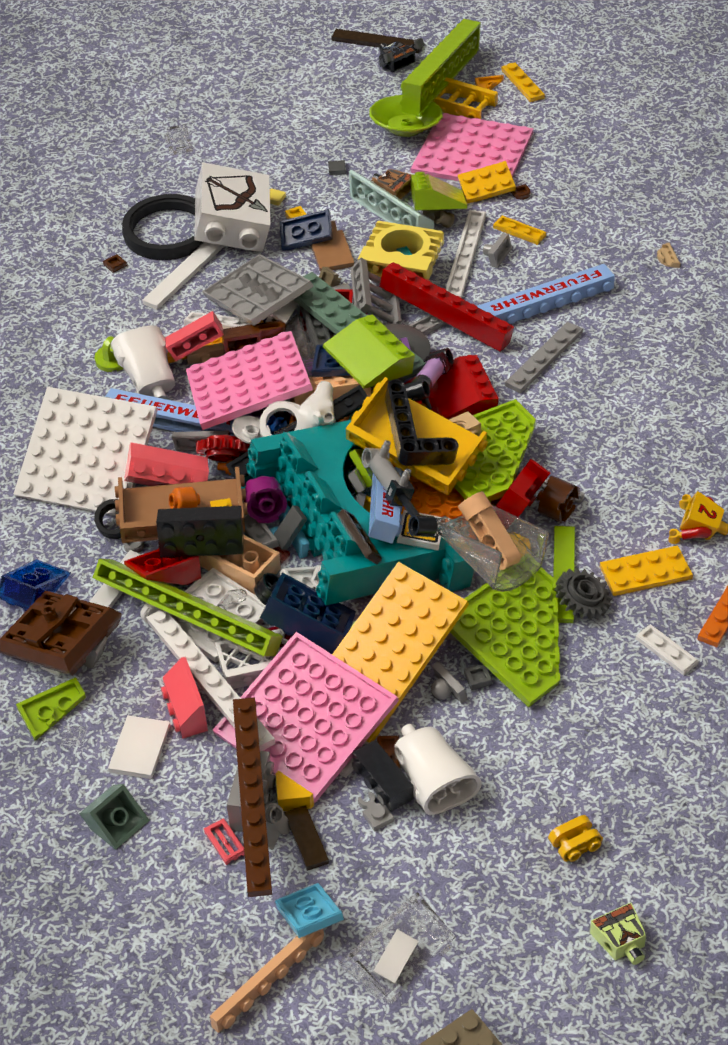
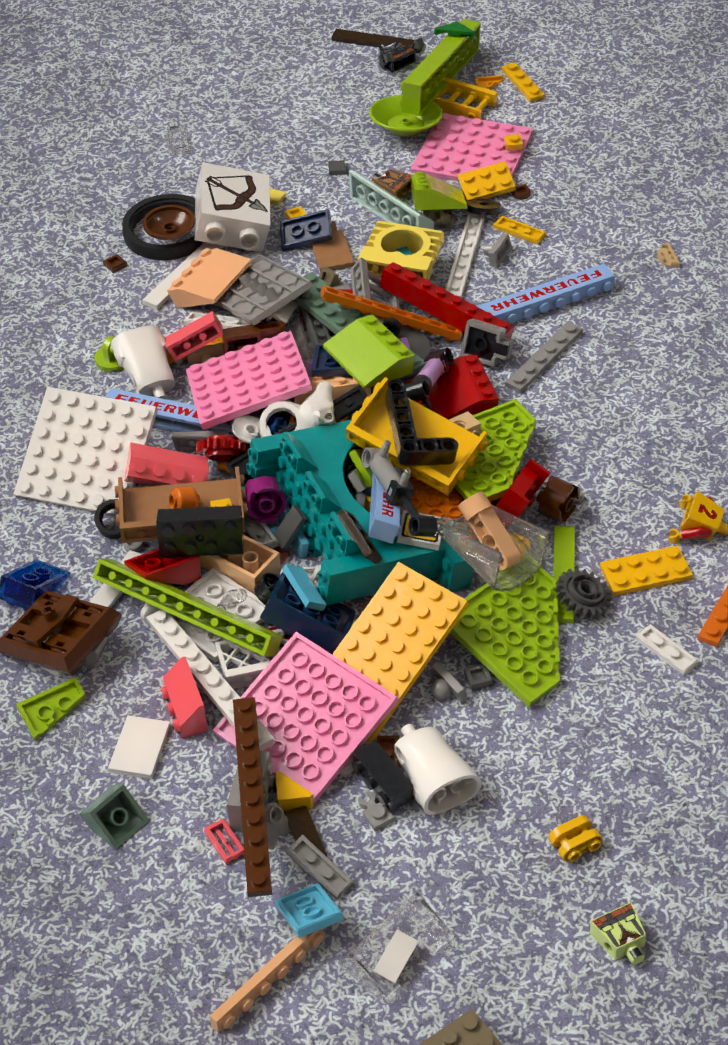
(168, 222): none -> reddish brown dish
(207, 278): none -> light nougat slope
(304, 587): none -> medium azure tile
(319, 867): none -> light grey tile
(385, 311): none -> orange plate
(392, 325): none -> black tile
(454, 29): none -> green tile
(483, 205): none -> black tile
(486, 342): none -> piece
(513, 142): none -> yellow plate

